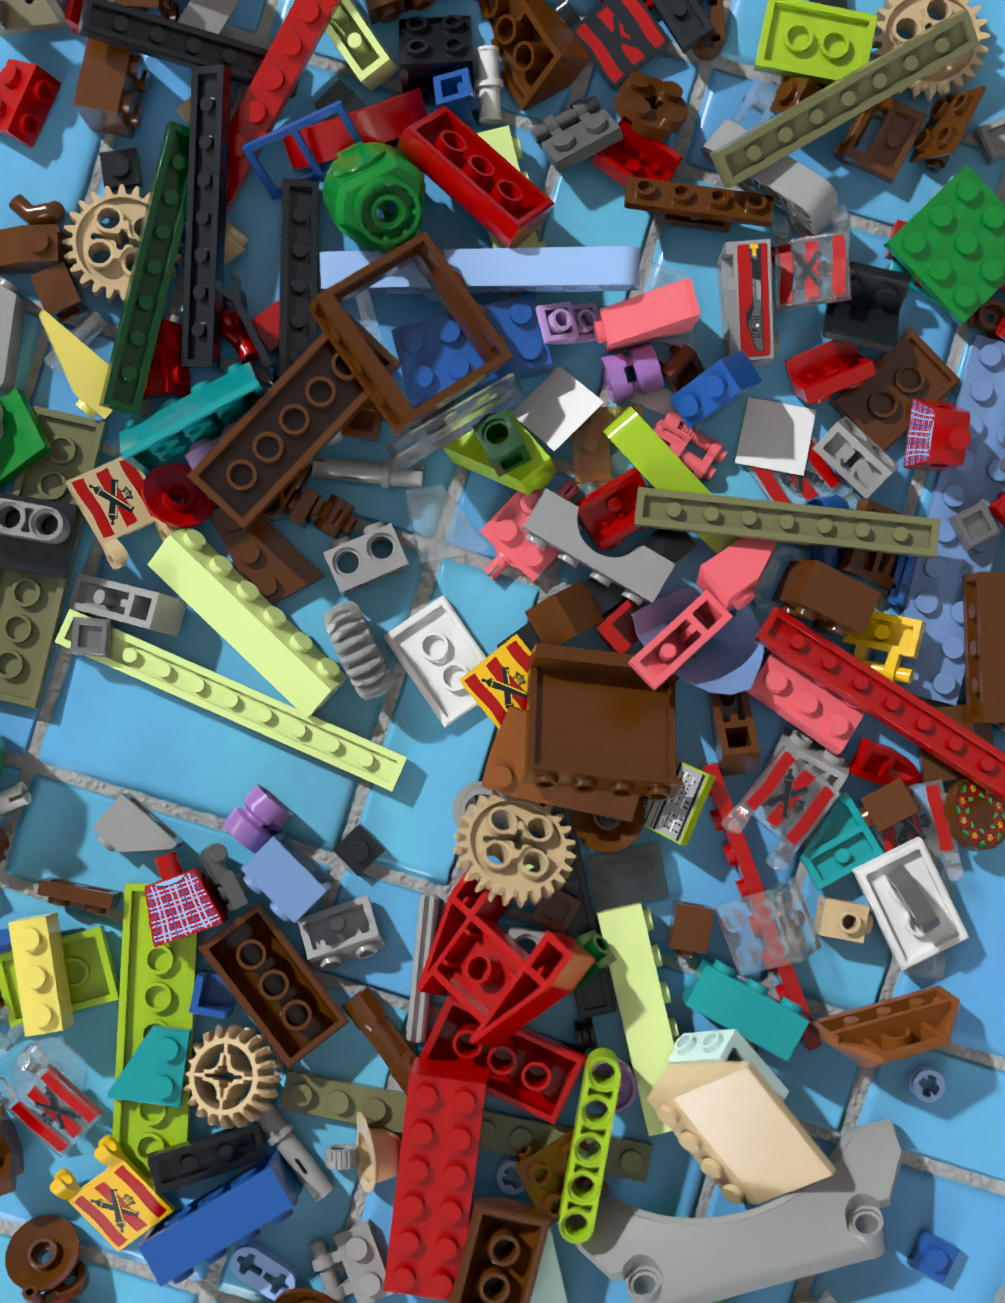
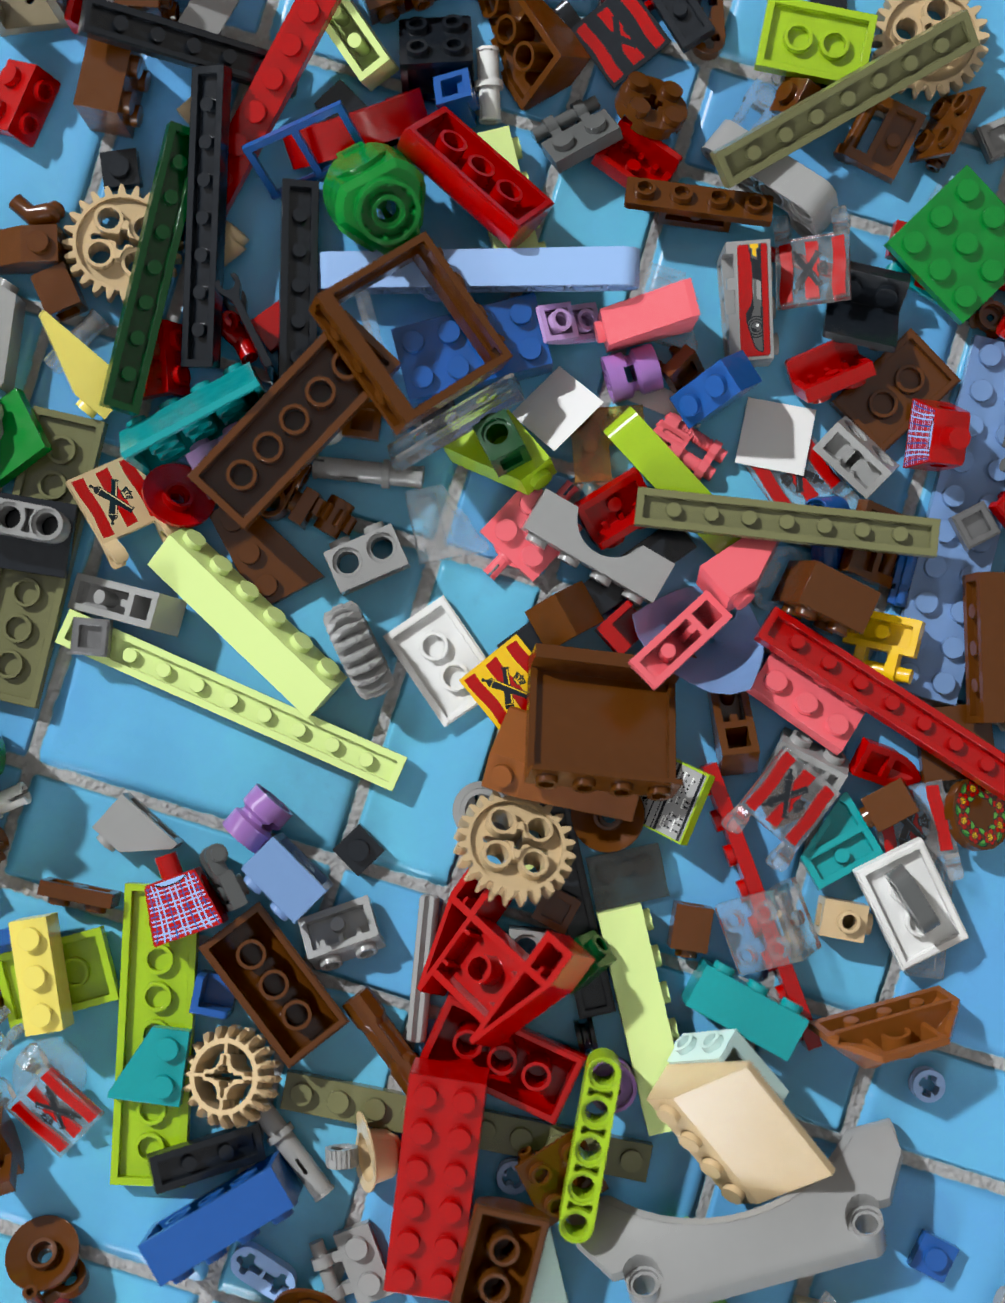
(118, 1200): yellow flag -> none

